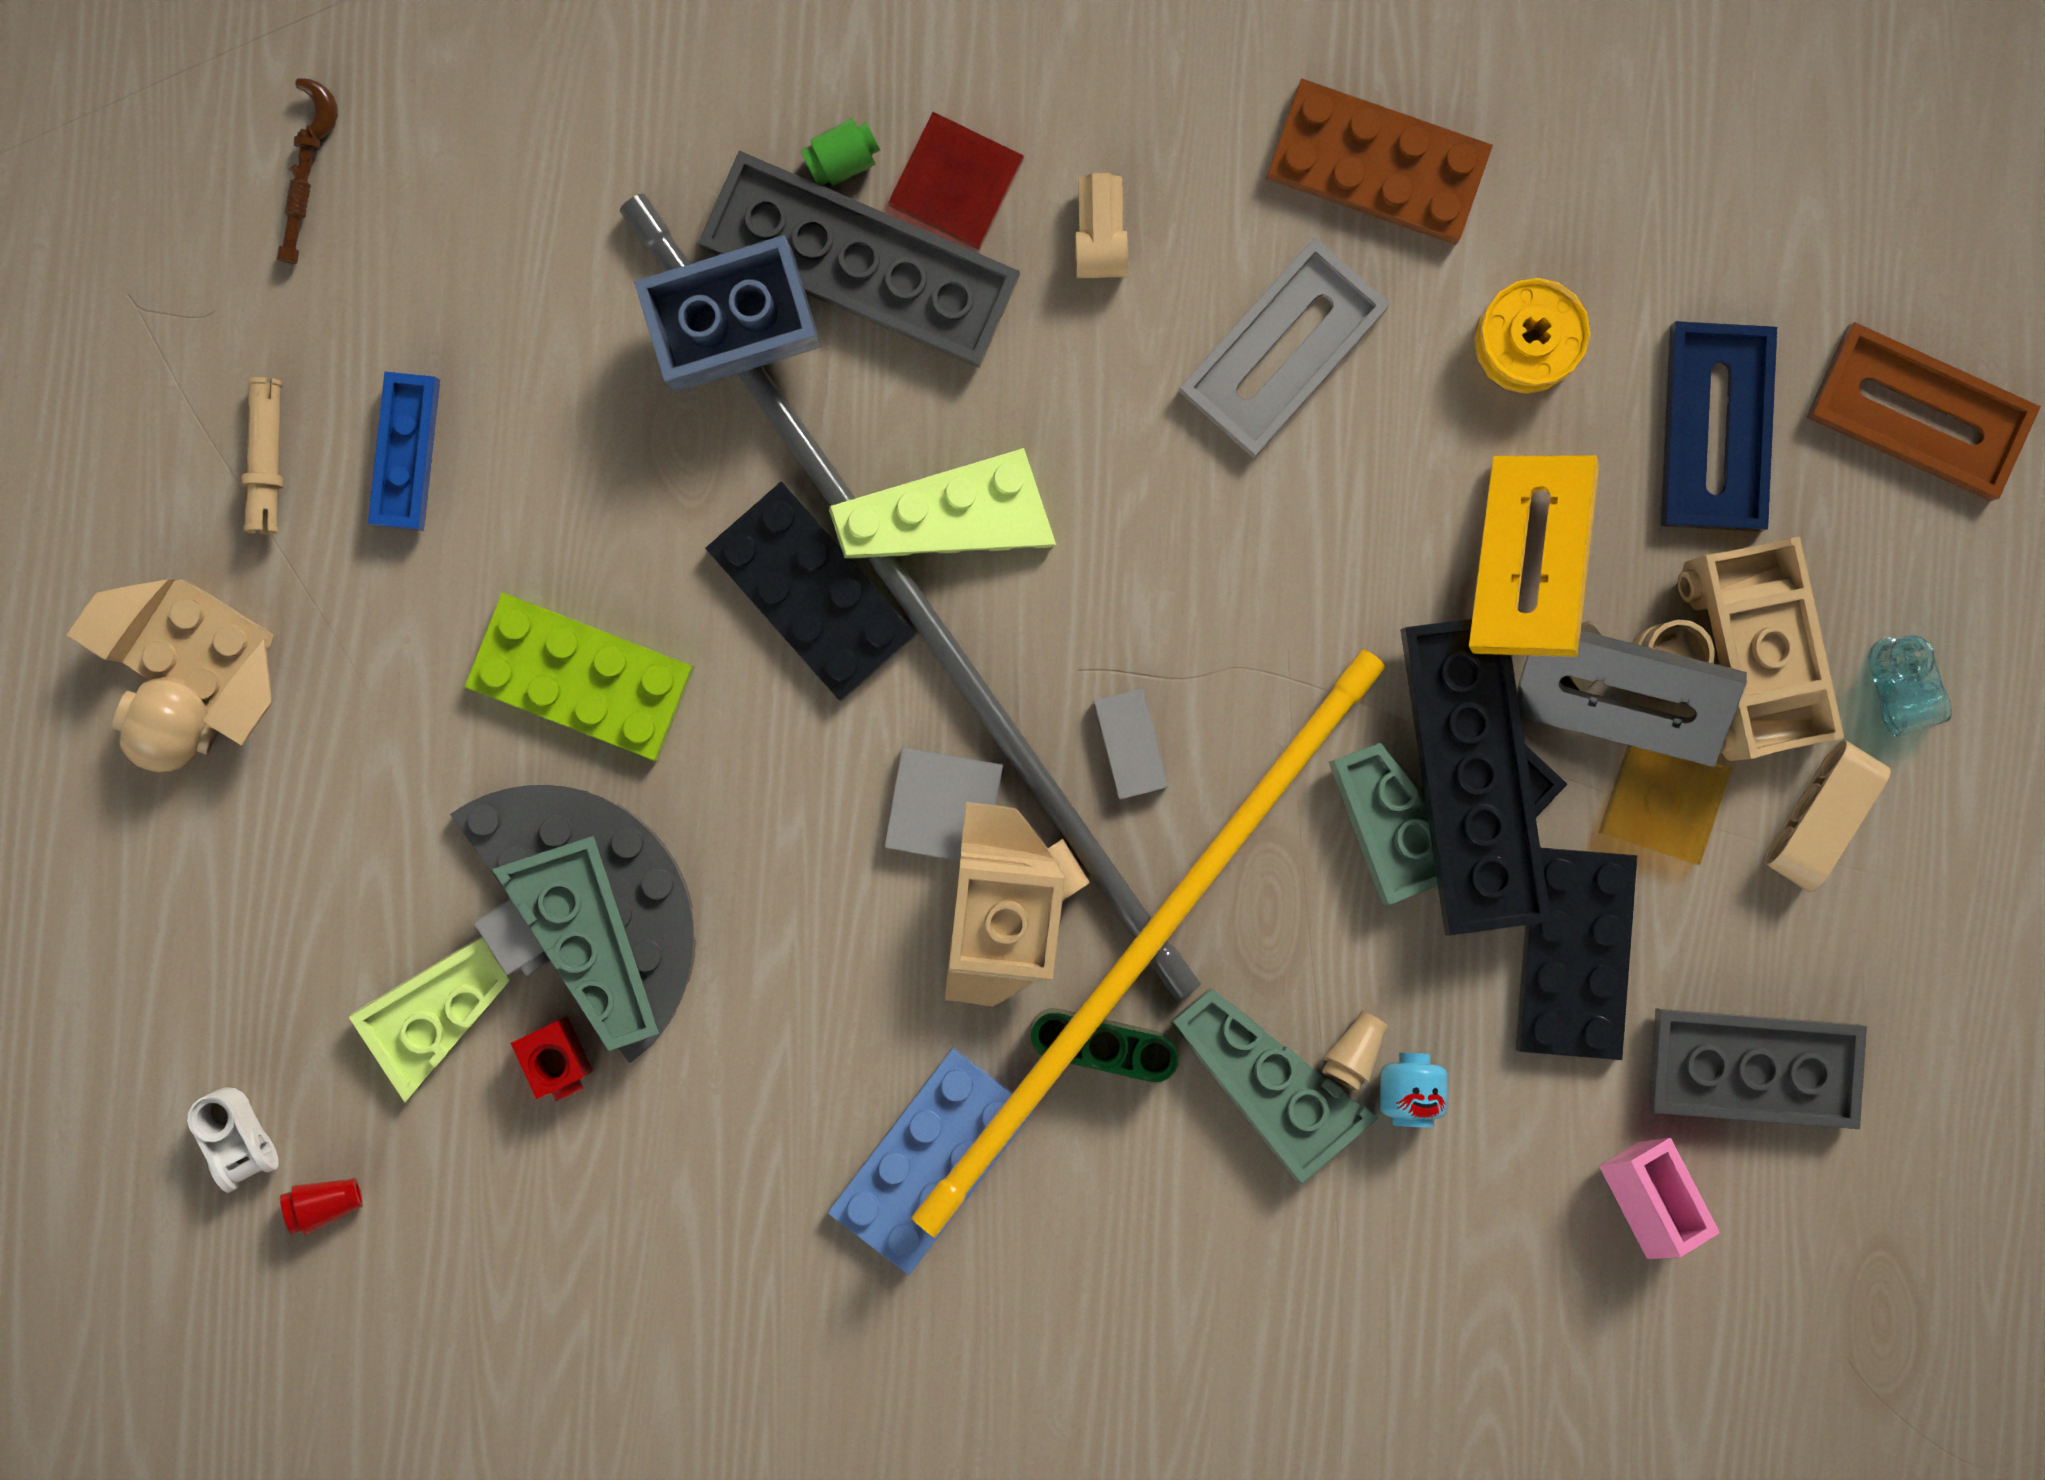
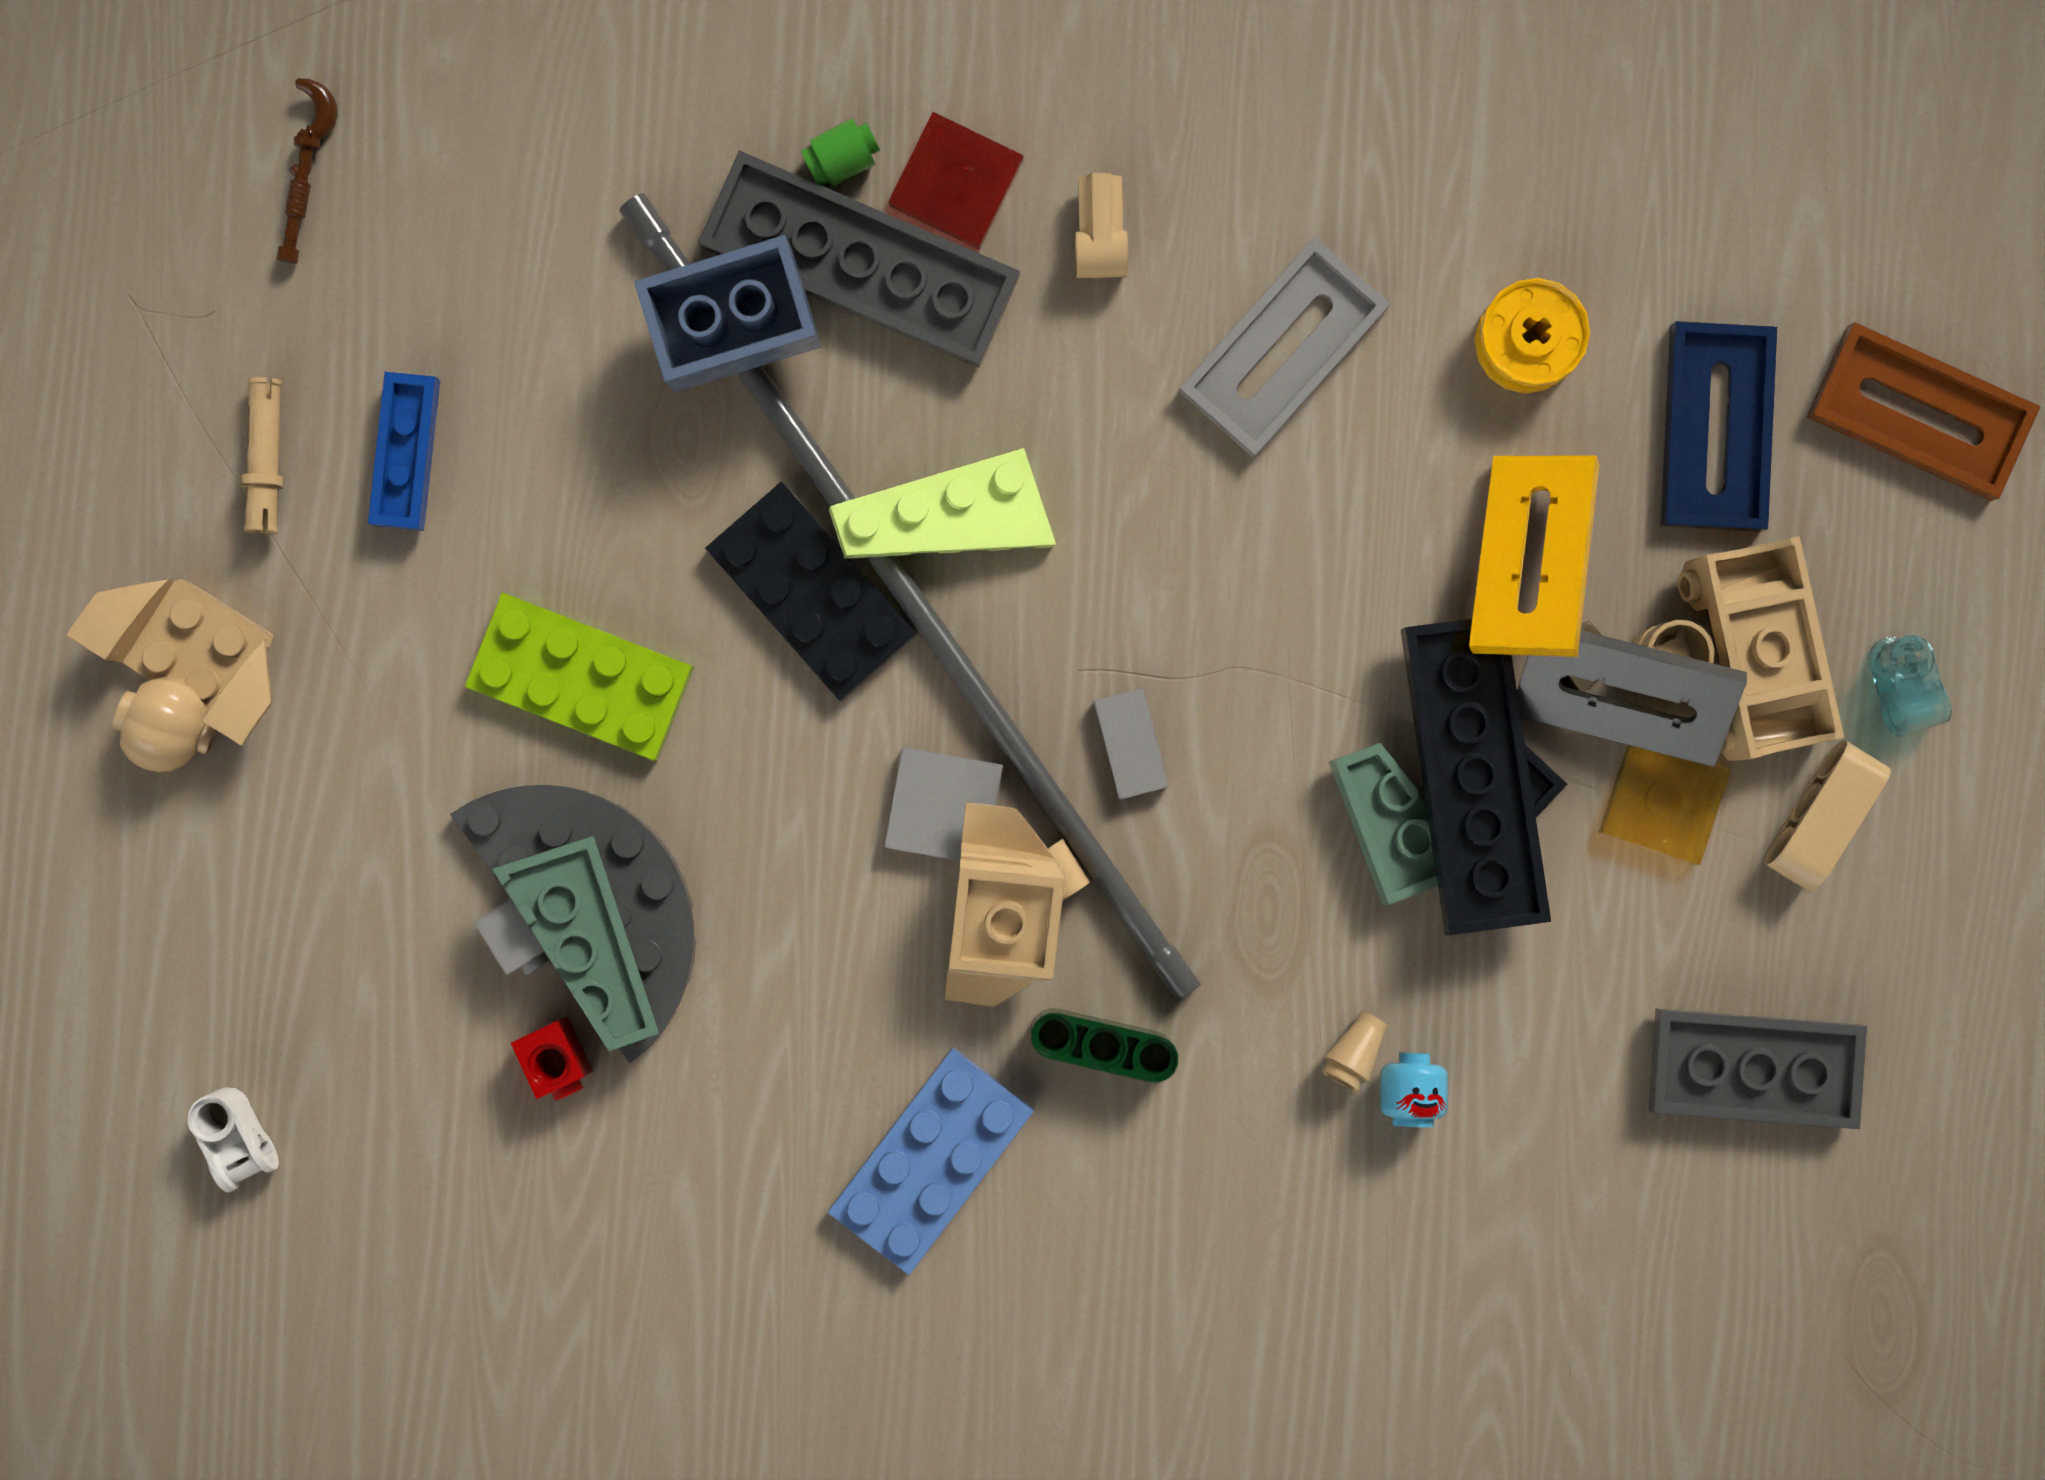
(319, 1204): red cone -> none
(429, 1013): yellowish green wing -> none
(951, 1191): yellow piece -> none
(1281, 1096): sand green wing -> none
(1379, 161): dark orange plate -> none
(1581, 959): black plate -> none
(1659, 1199): bright pink brick -> none

